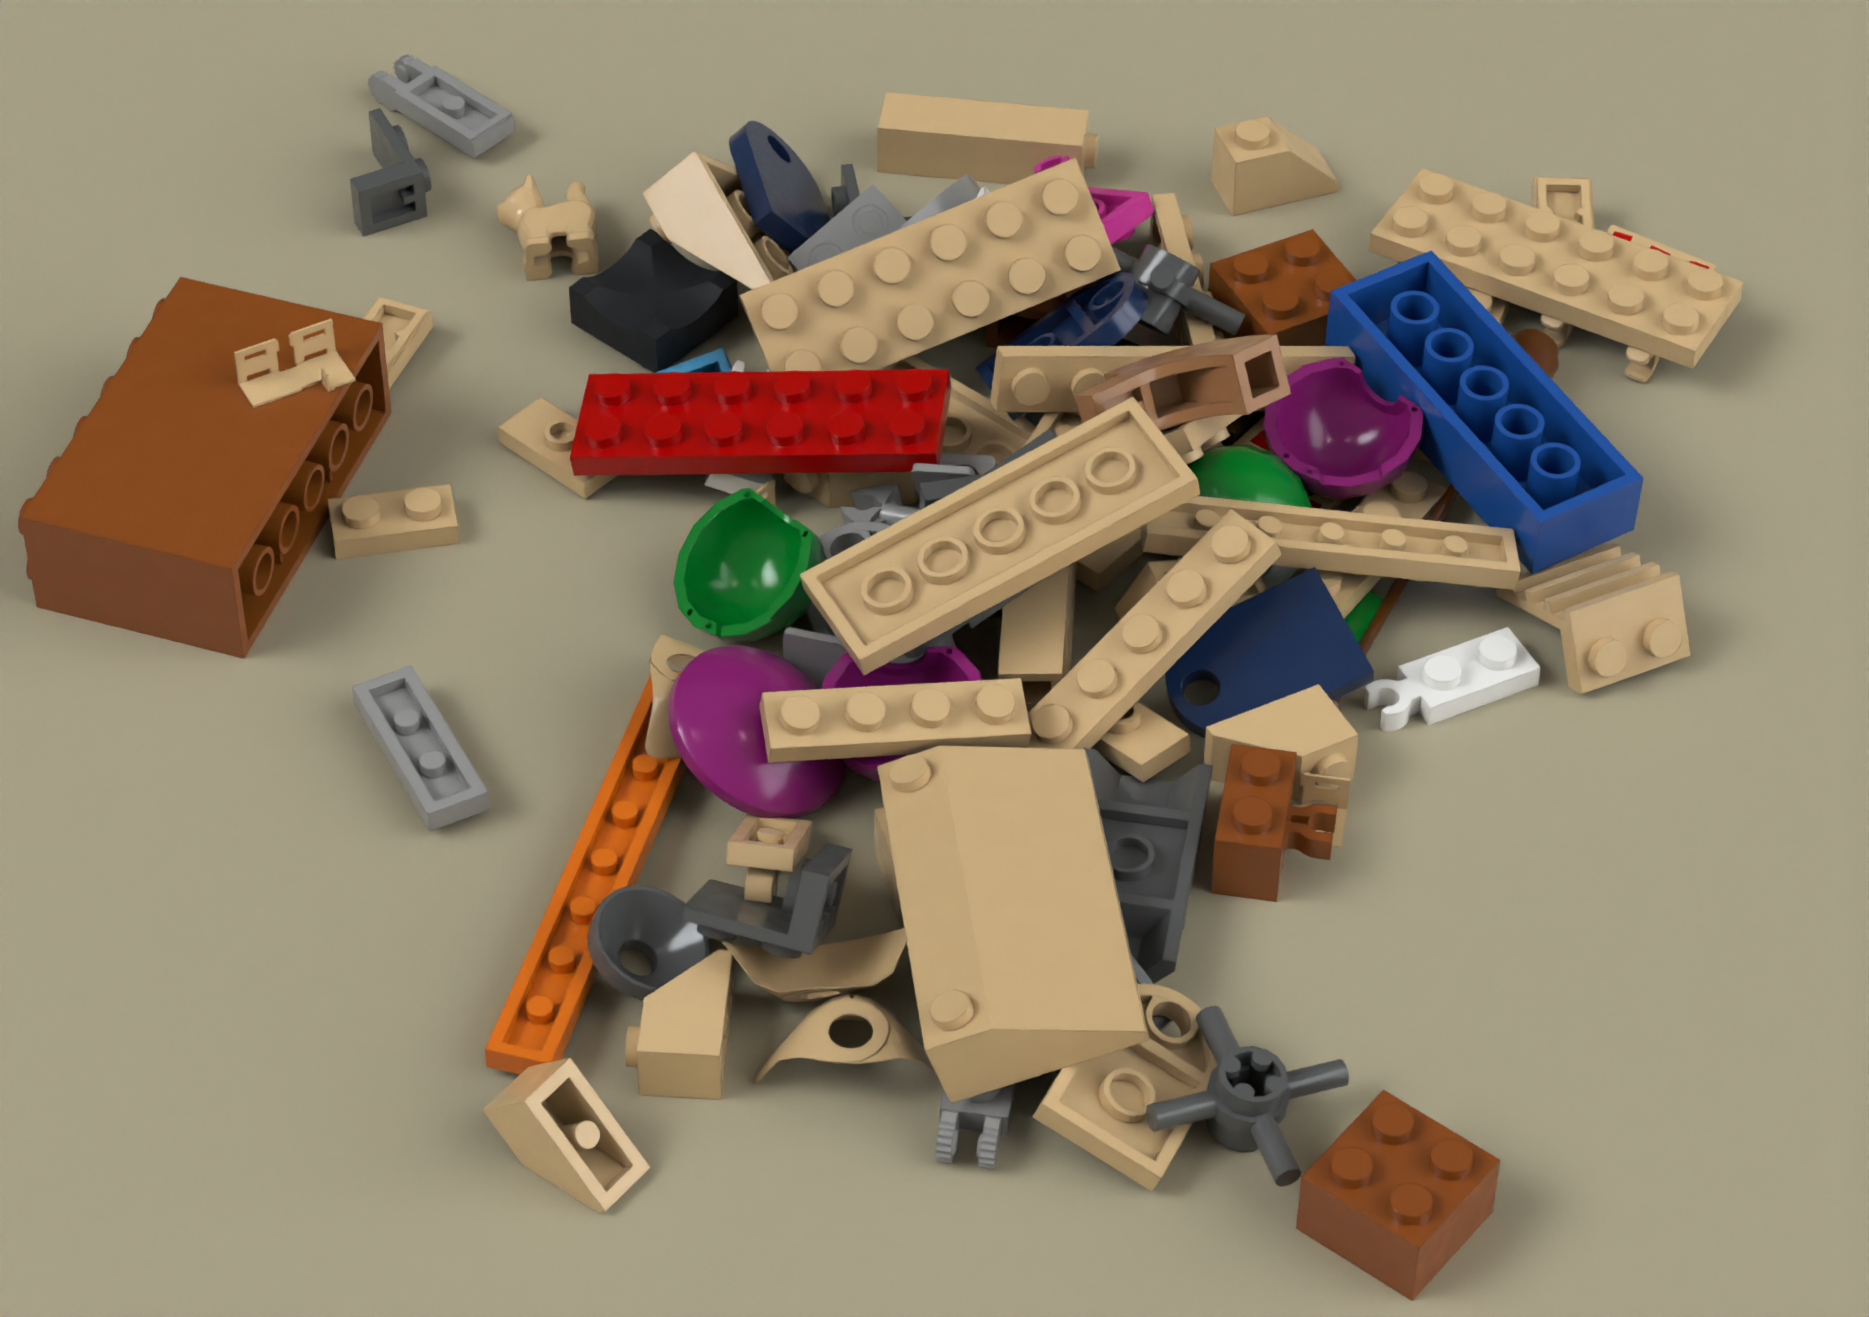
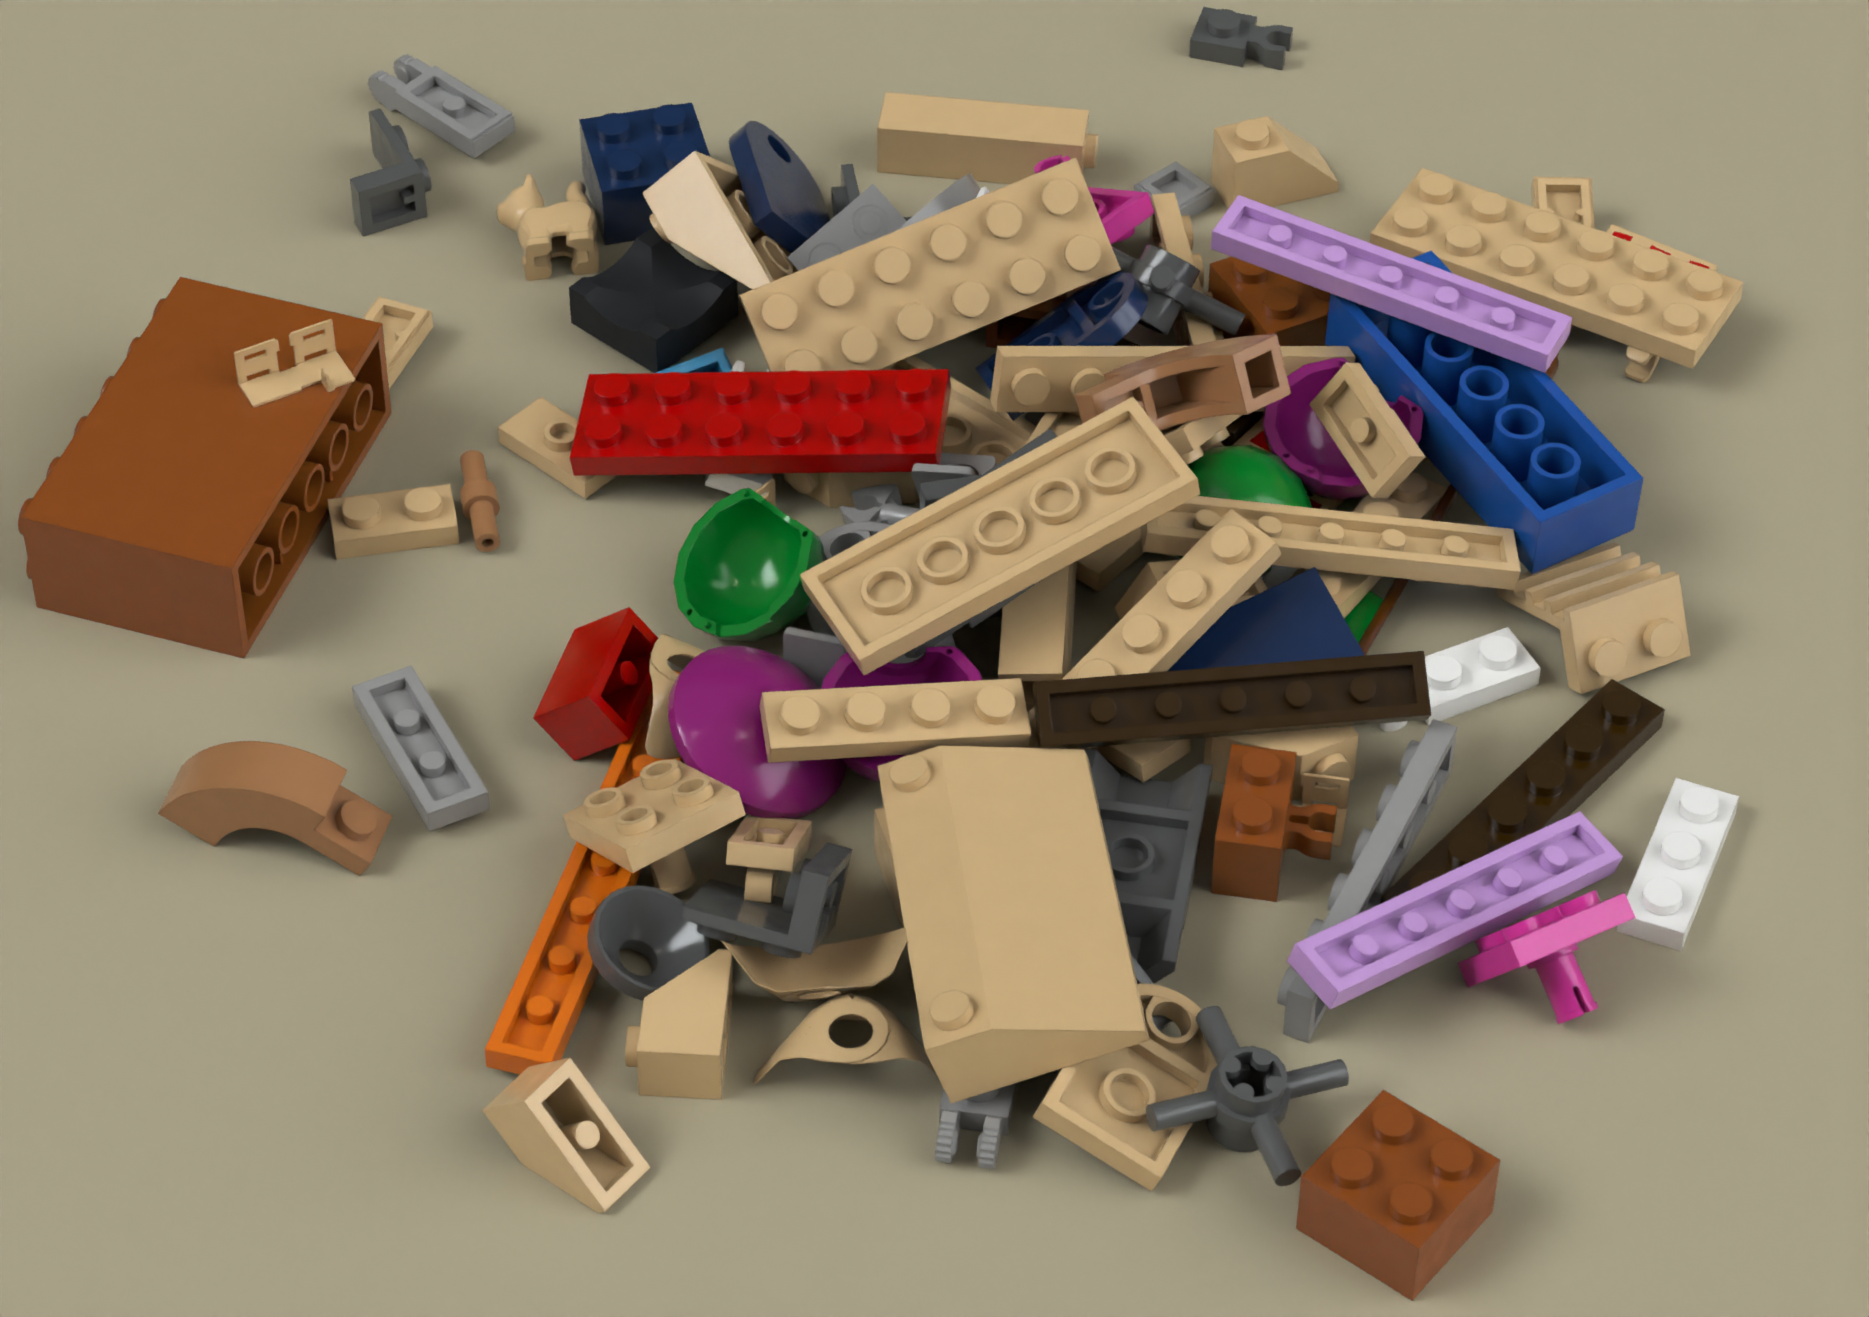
(278, 791): none -> medium nougat arch
(479, 501): none -> medium nougat bar
(599, 685): none -> red brick
(627, 156): none -> dark blue brick
(655, 820): none -> tan plate
(1190, 191): none -> light grey tile
(1231, 700): none -> dark brown plate
(1234, 37): none -> dark grey plate
(1367, 430): none -> tan plate
(1376, 859): none -> light grey plate
(1391, 283): none -> lavender plate
(1453, 909): none -> lavender plate
(1546, 783): none -> dark brown plate
(1548, 946): none -> dark pink plate
(1679, 863): none -> white plate

